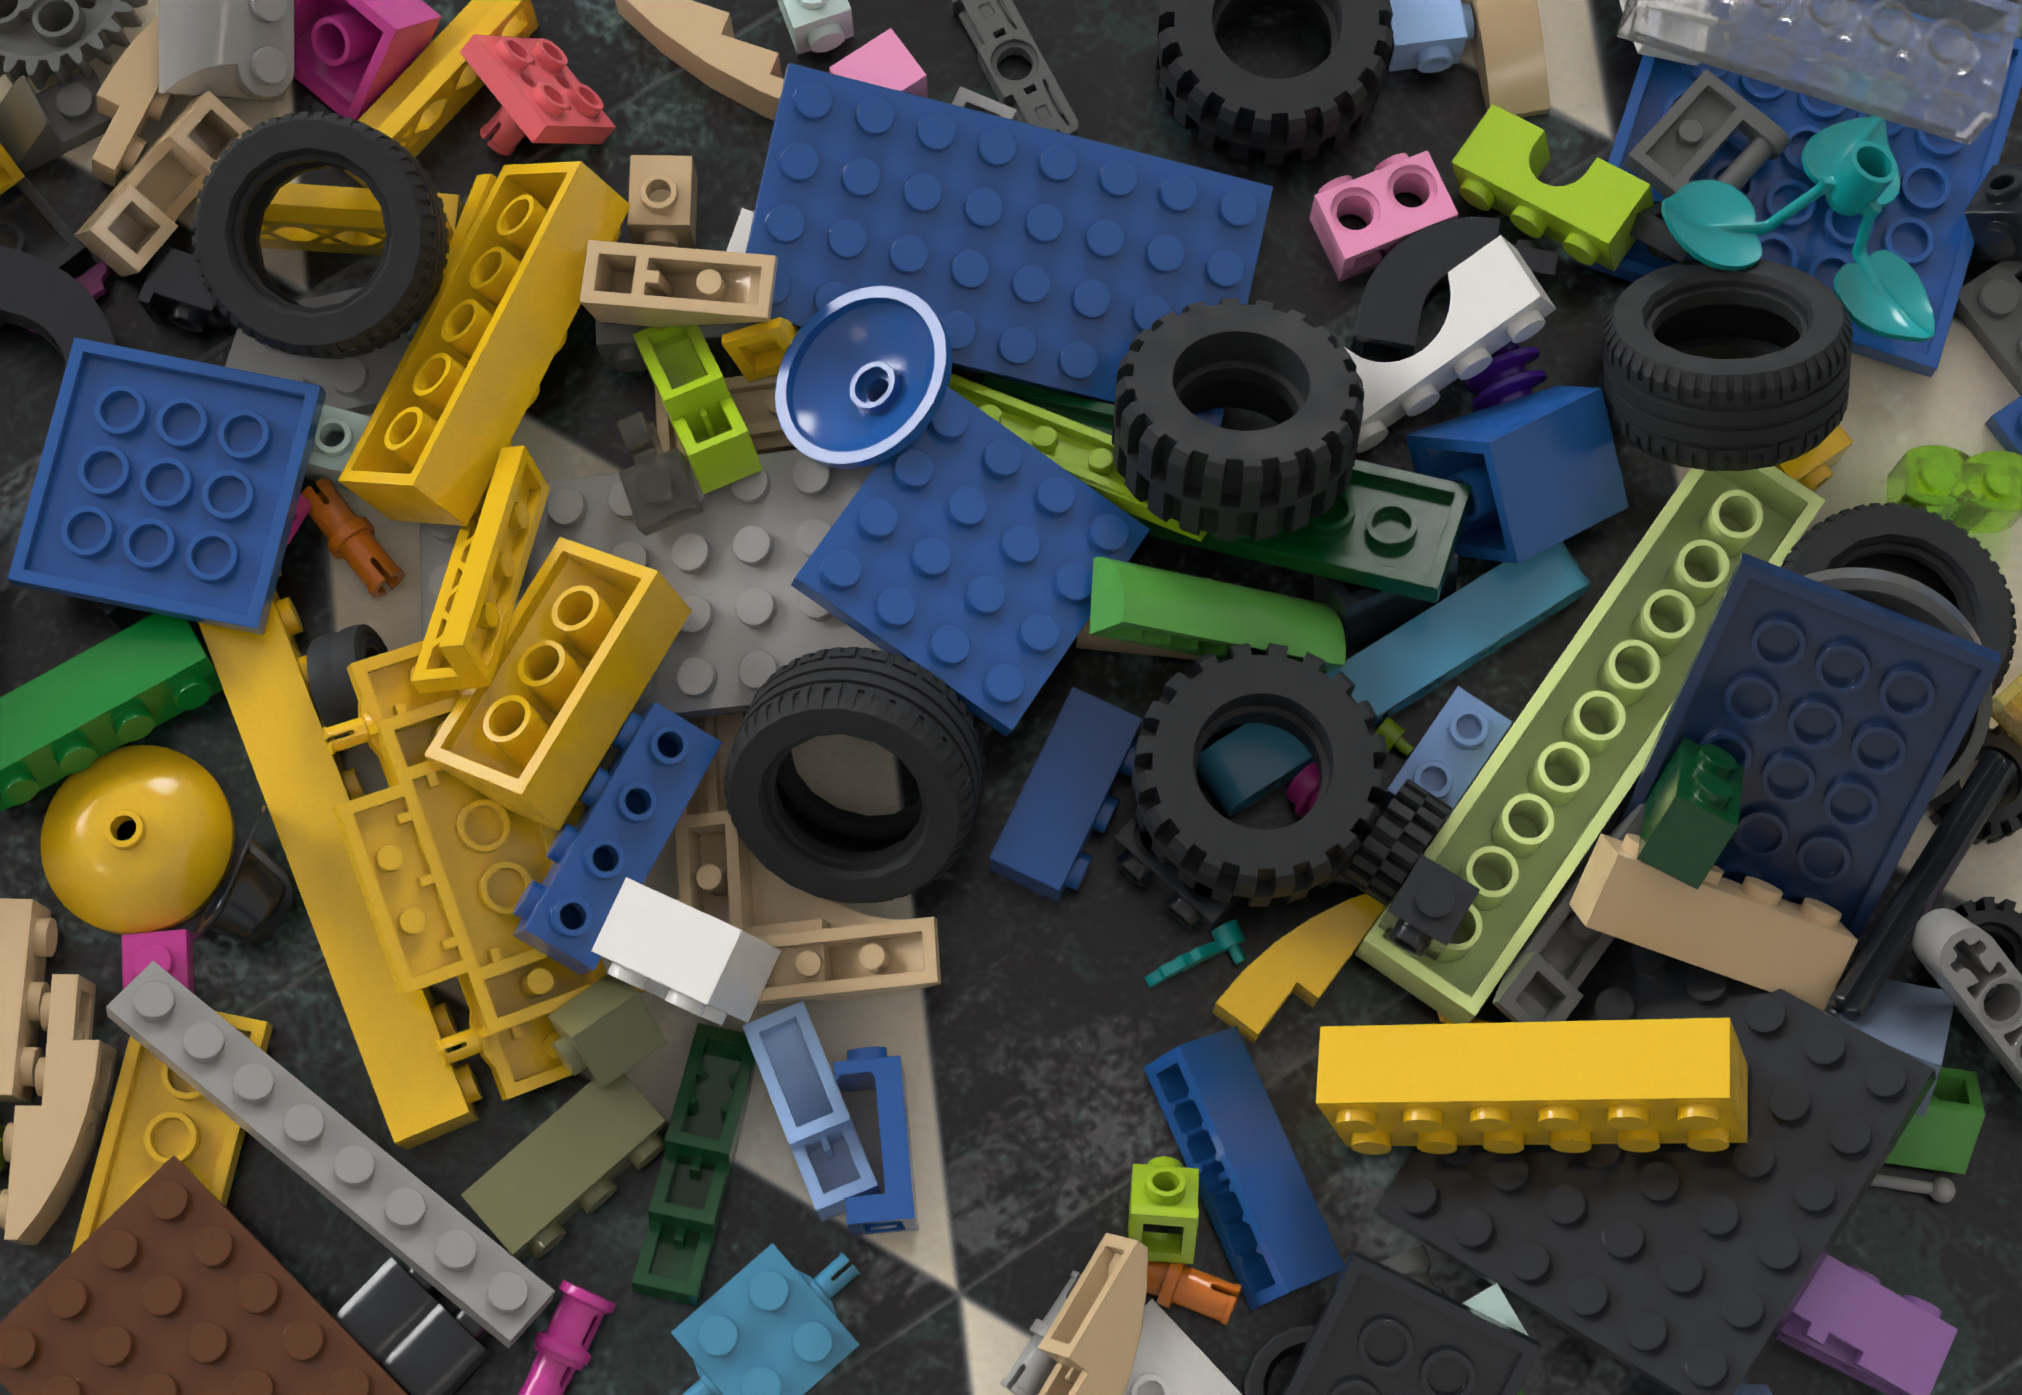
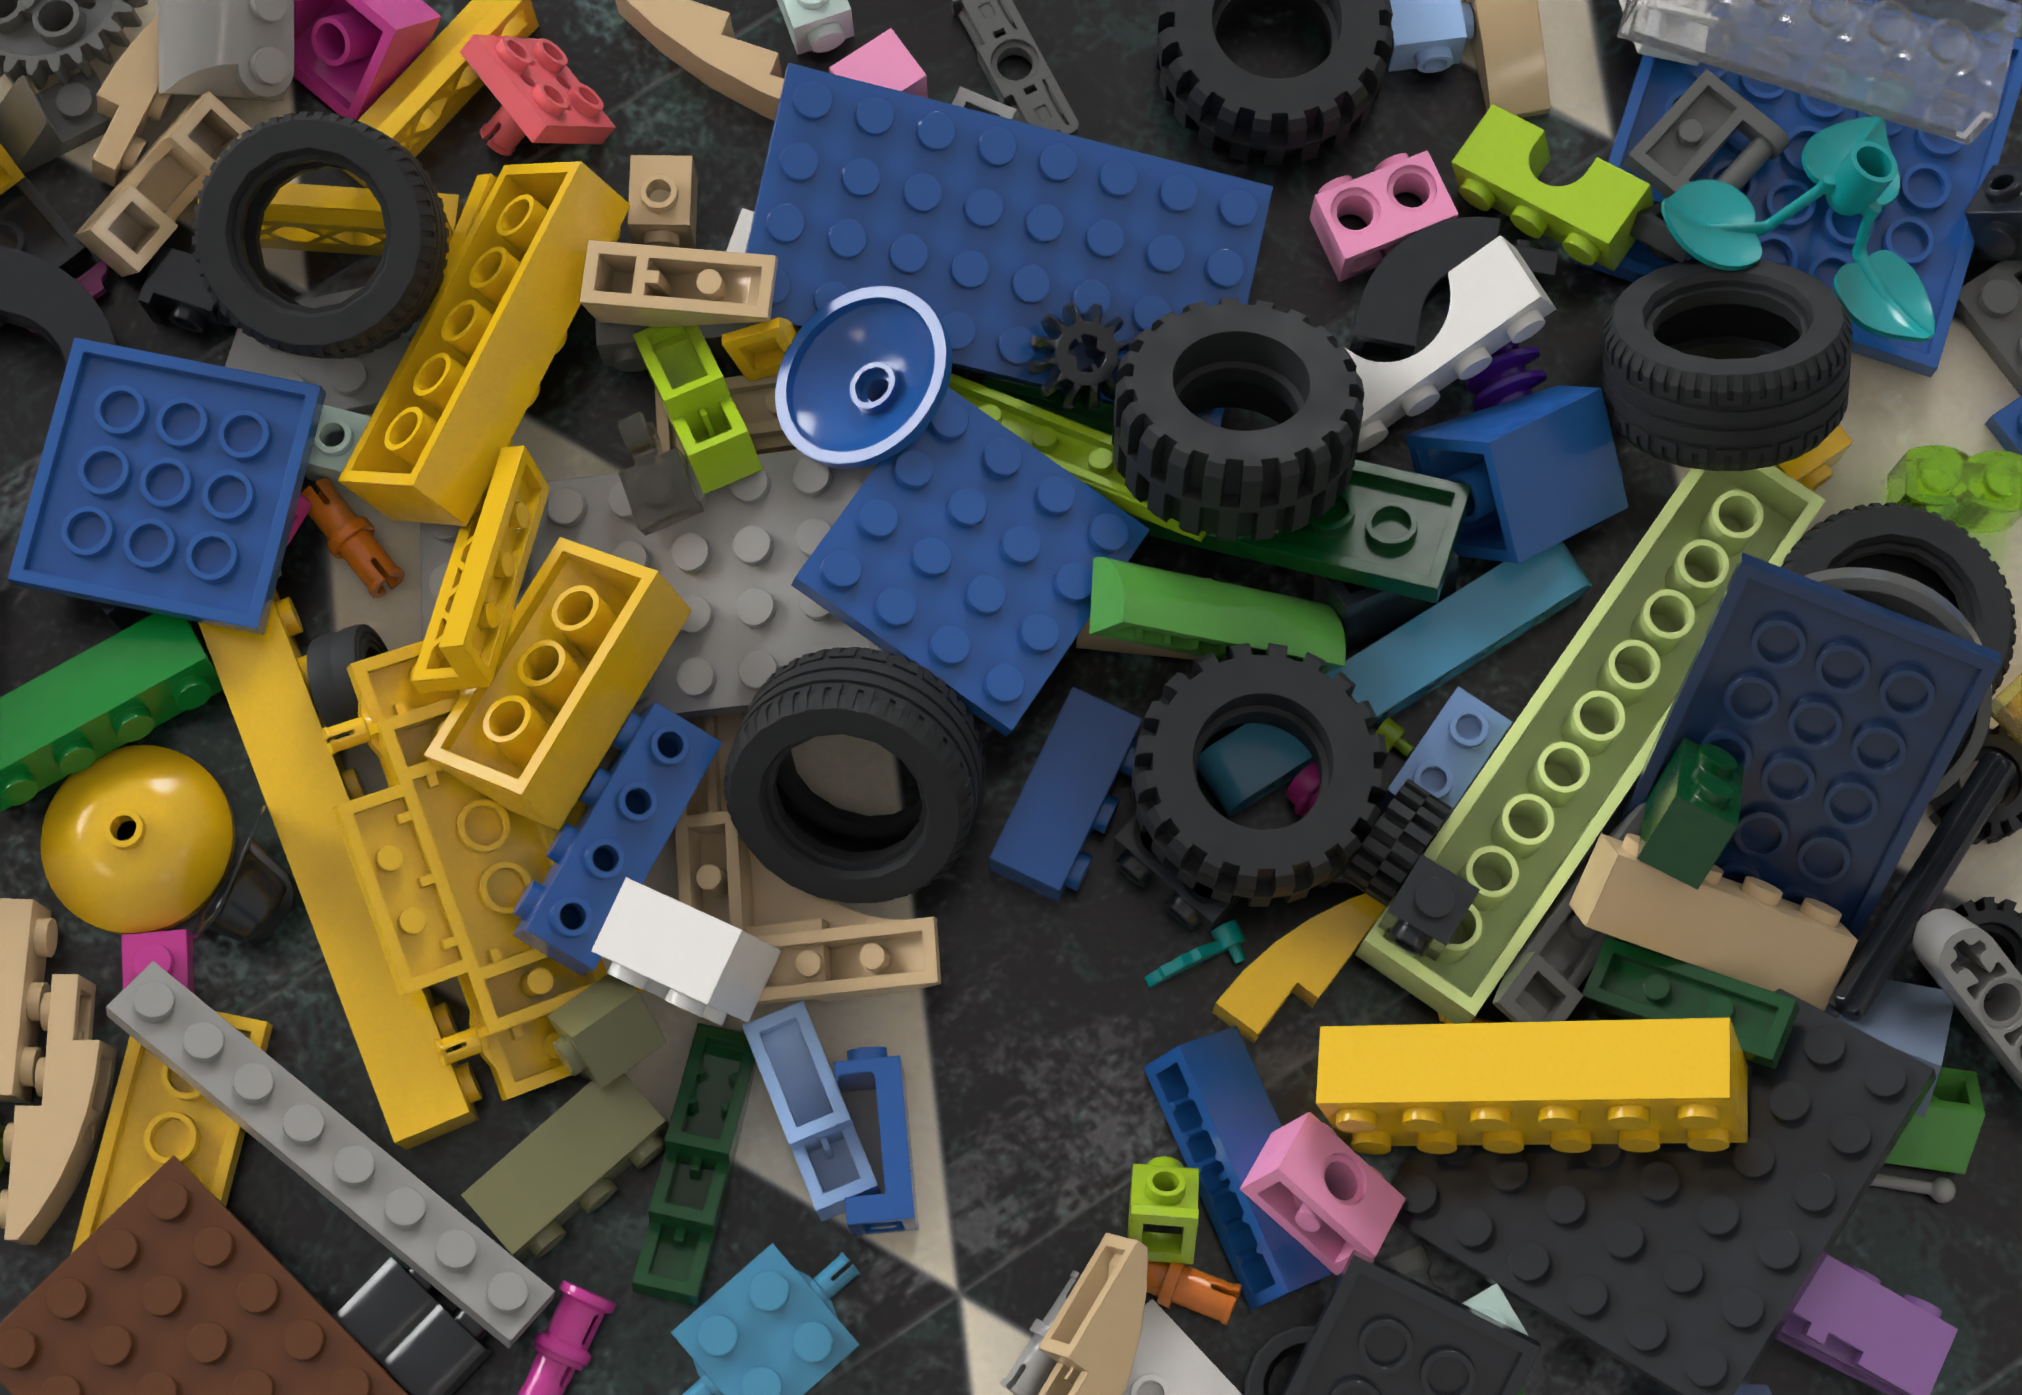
(1062, 366): none -> black gear
(1322, 1192): none -> bright pink brick
(1654, 986): none -> dark green plate

